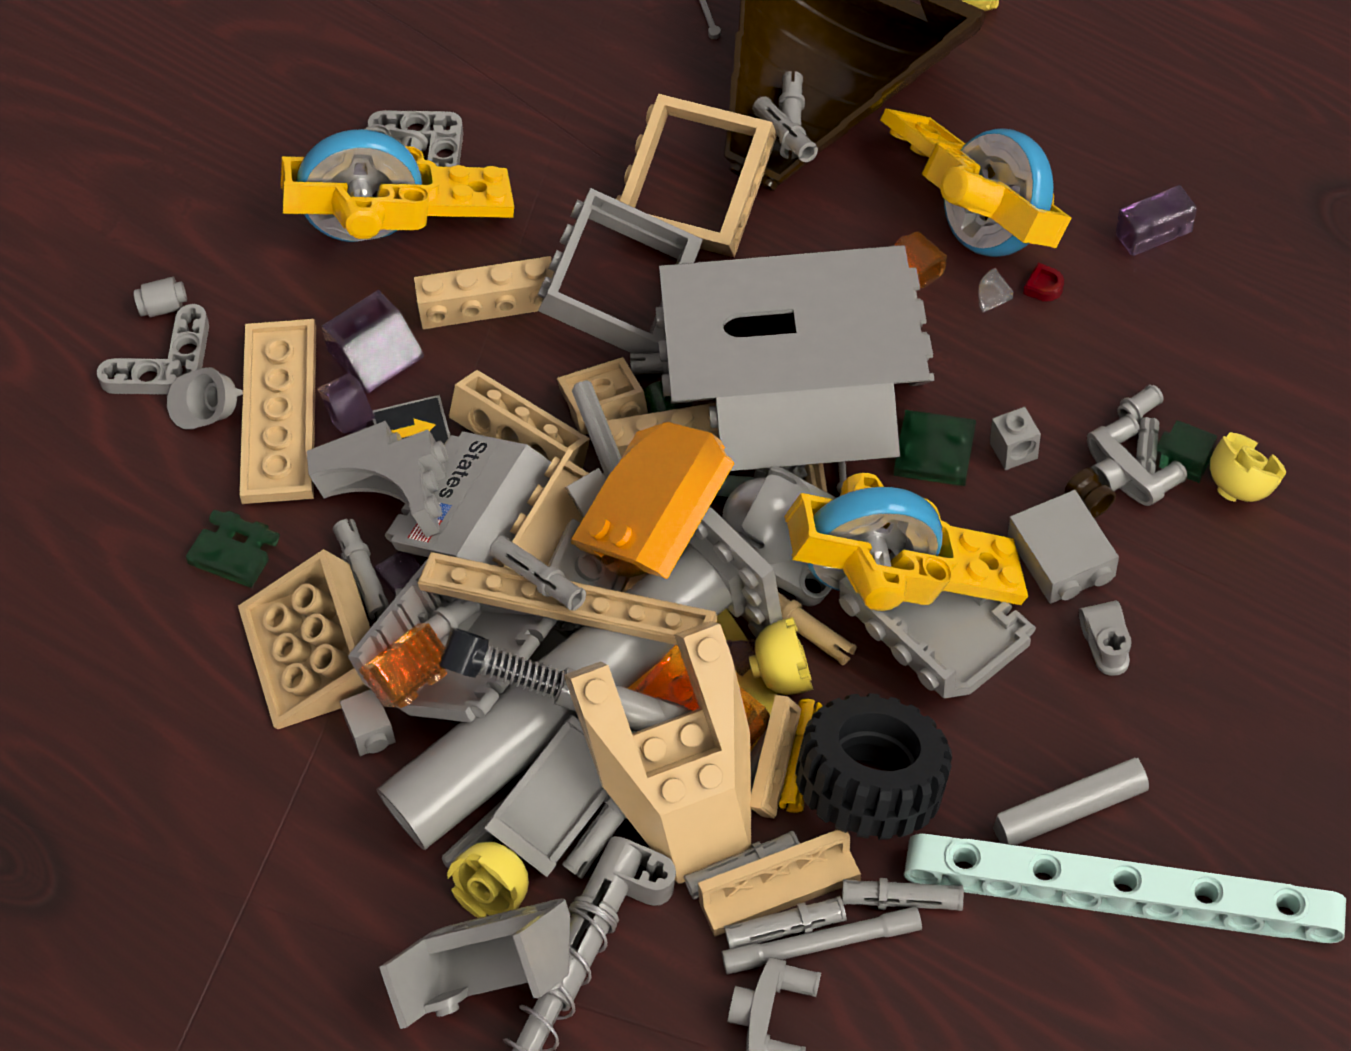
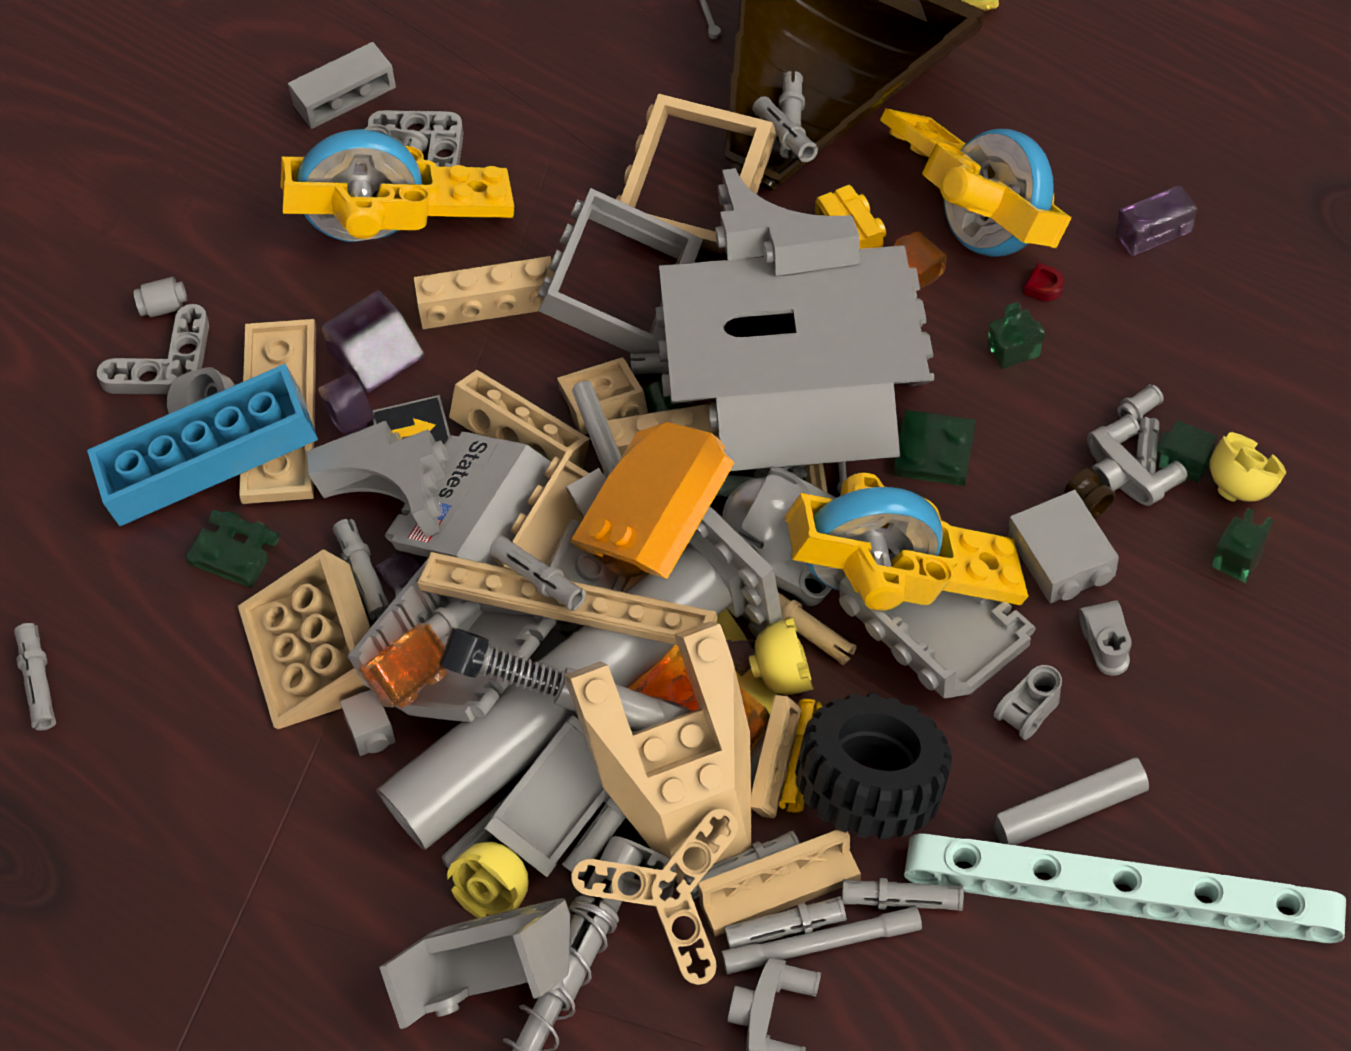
(32, 664): none -> light grey pin
(201, 445): none -> dark azure brick
(342, 85): none -> light grey brick
(670, 908): none -> tan piece
(785, 237): none -> light grey arch
(847, 202): none -> yellow brick
(993, 291): clear tile -> none
(1015, 337): none -> clear green brick
(1015, 438): light grey brick -> none
(1026, 706): none -> light grey piece
(1241, 546): none -> clear green brick

